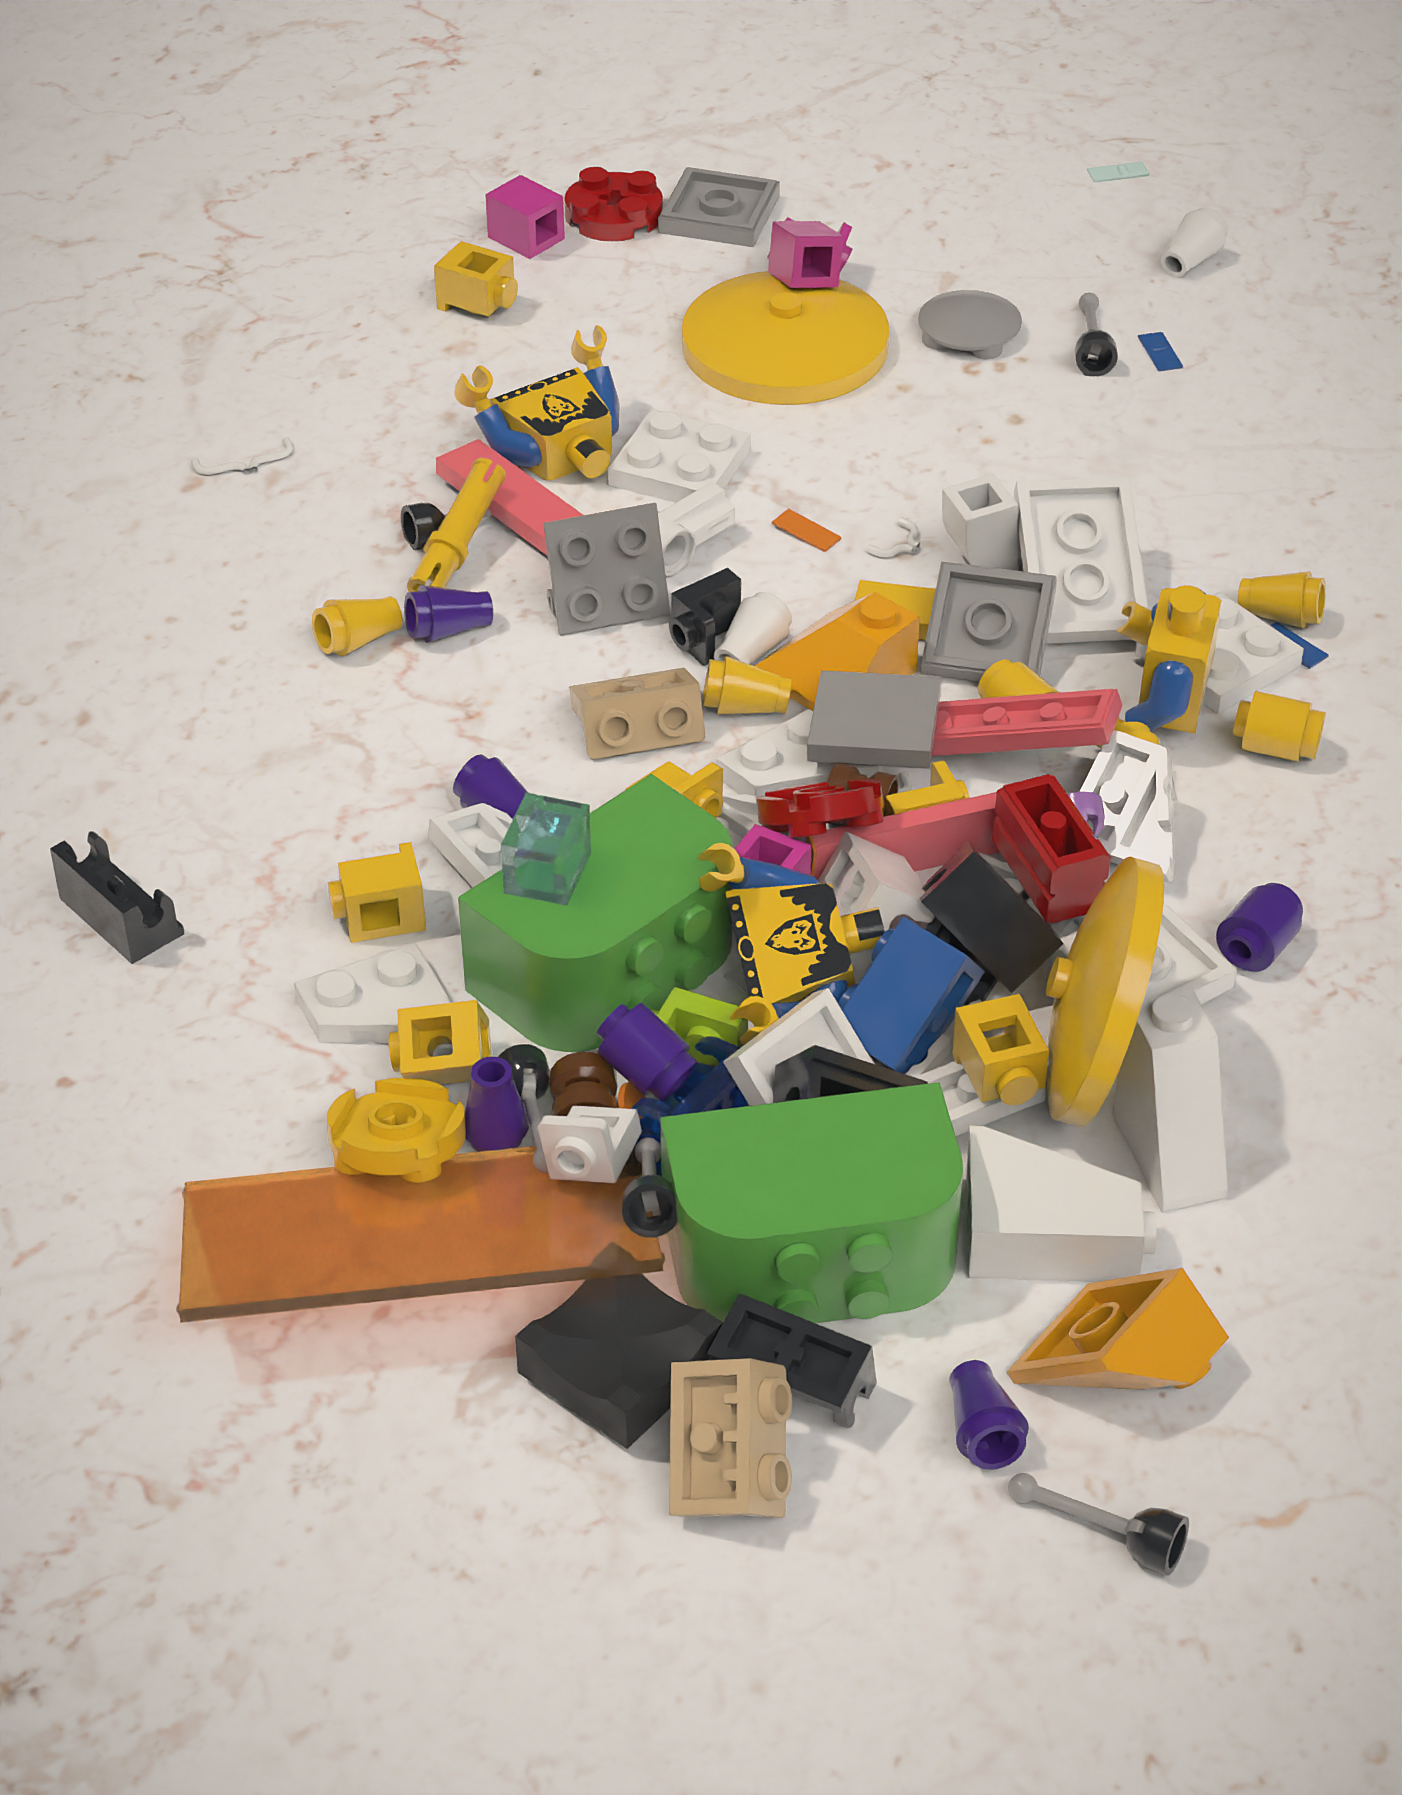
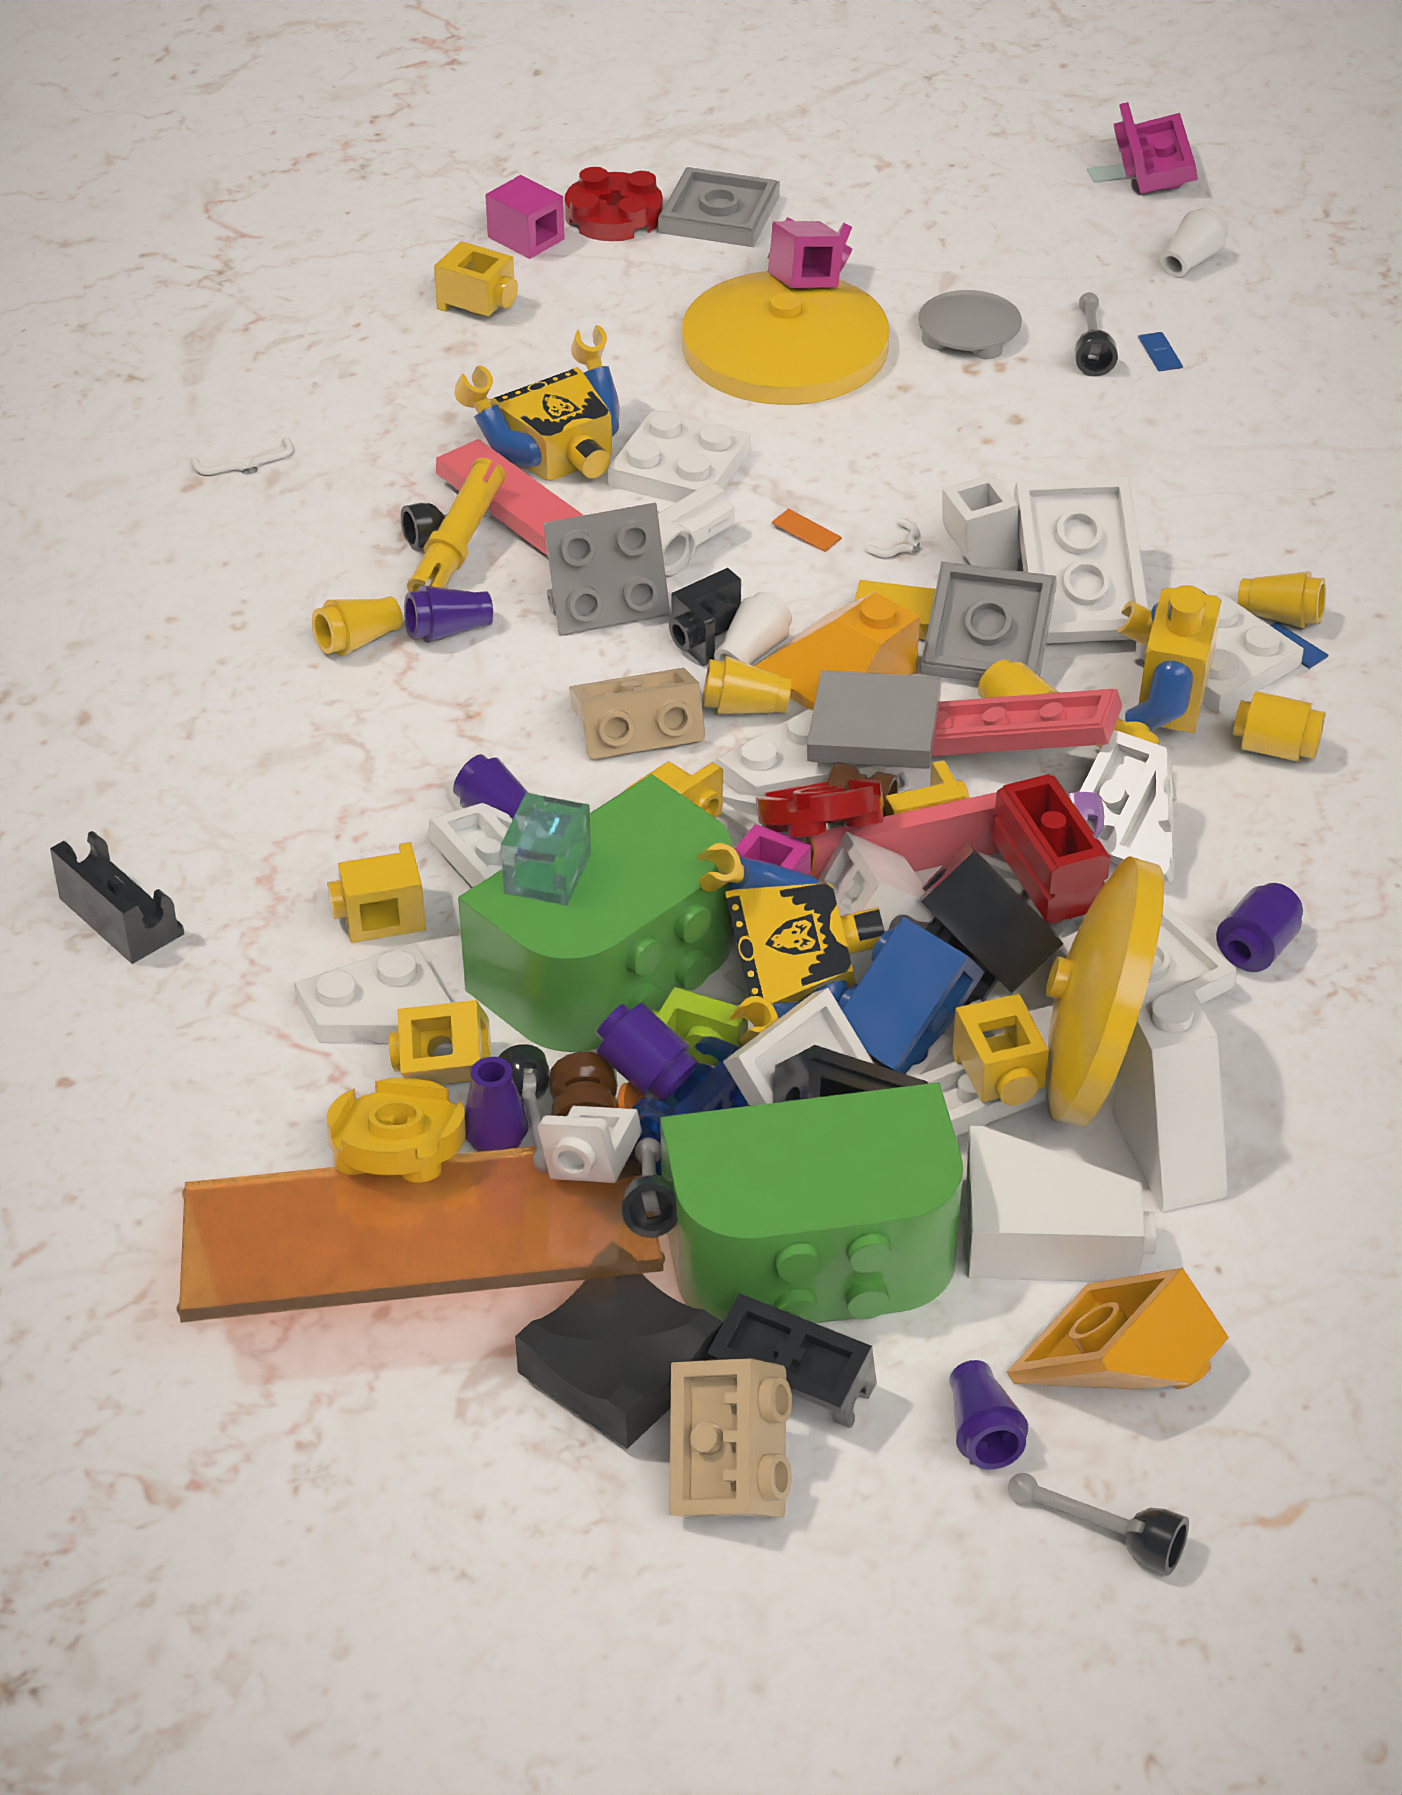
(1155, 151): none -> dark pink bracket

